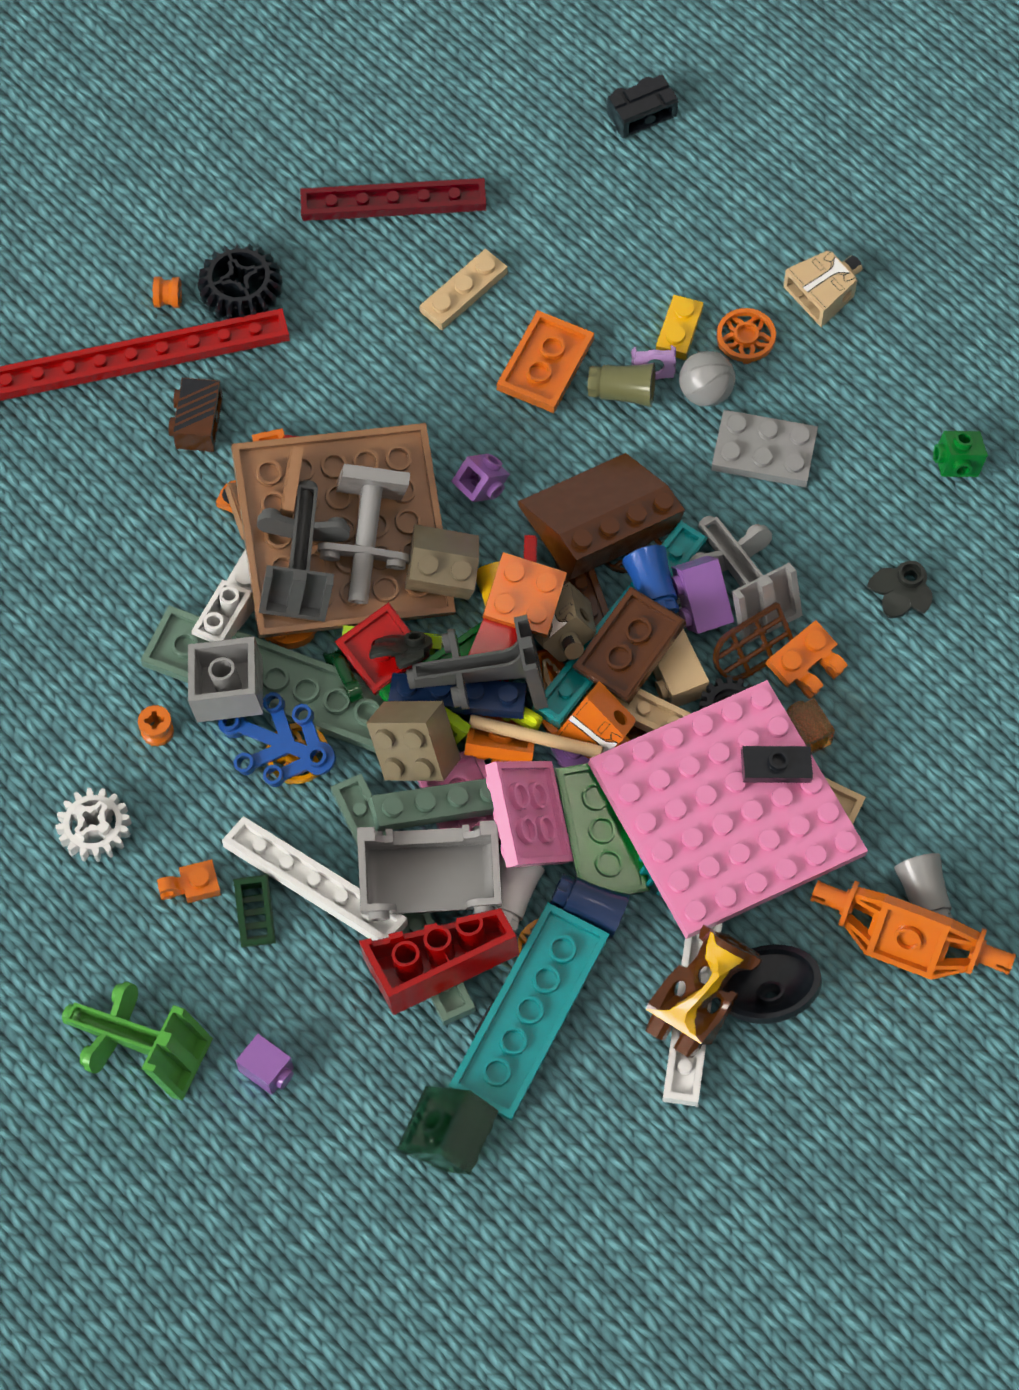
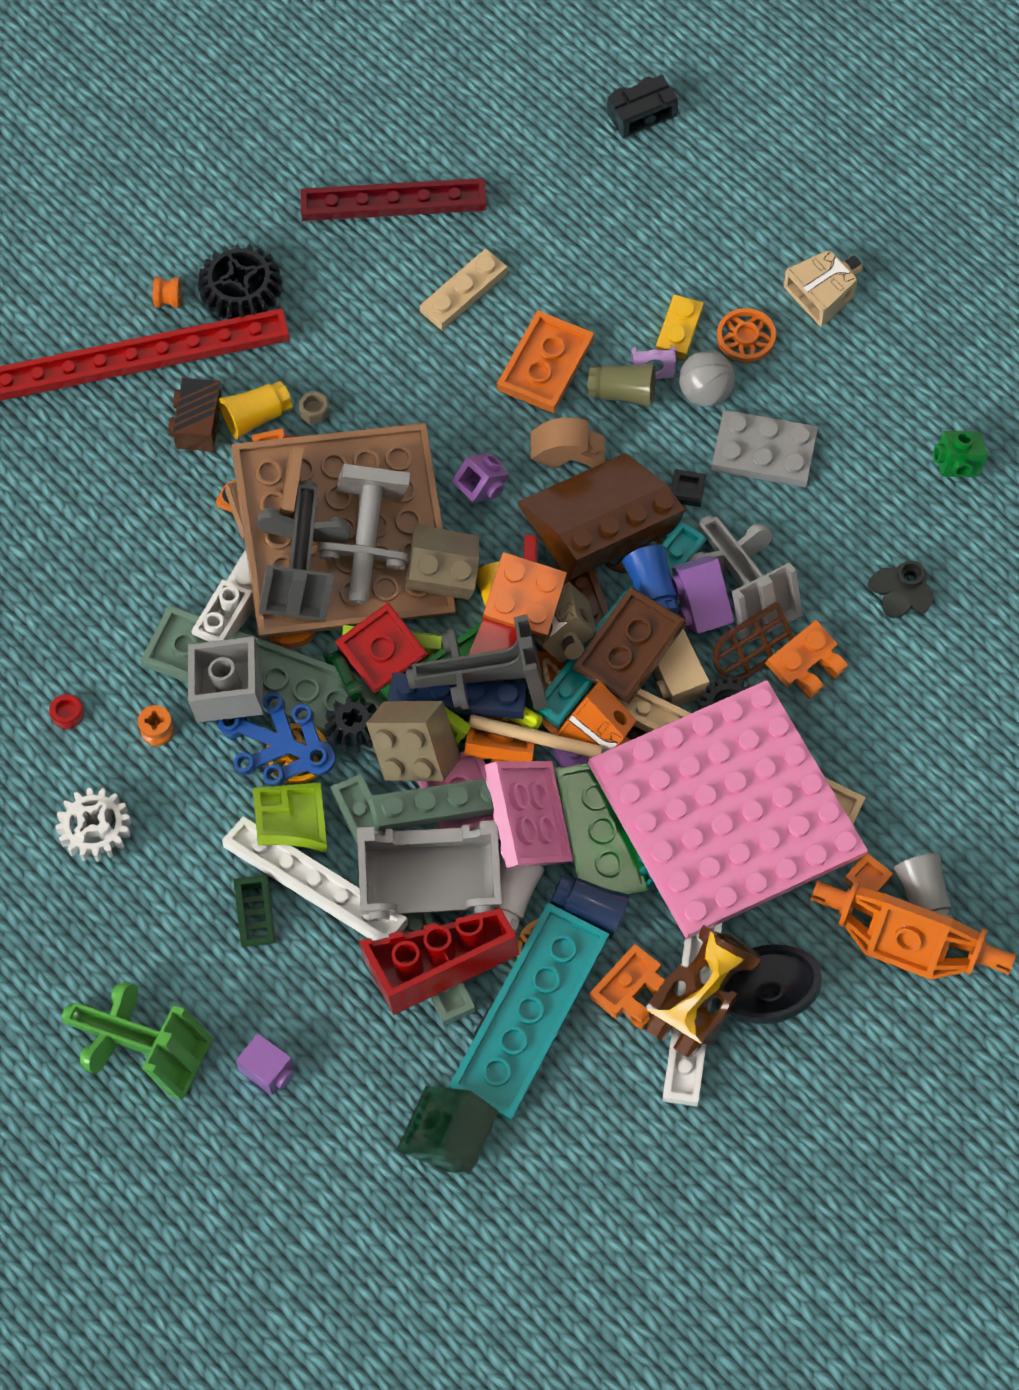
(66, 711): none -> red tile
(195, 881): orange plate -> none
(254, 408): none -> yellow plant
(290, 816): none -> lime plate
(314, 407): none -> dark tan tile
(342, 725): none -> black gear
(406, 649): pearl dark grey plate -> none
(564, 440): none -> medium nougat brick
(625, 982): none -> orange plate
(688, 487): none -> black tile
(776, 764): black plate -> none
(811, 724): clear orange brick -> none
(869, 873): none -> orange tile

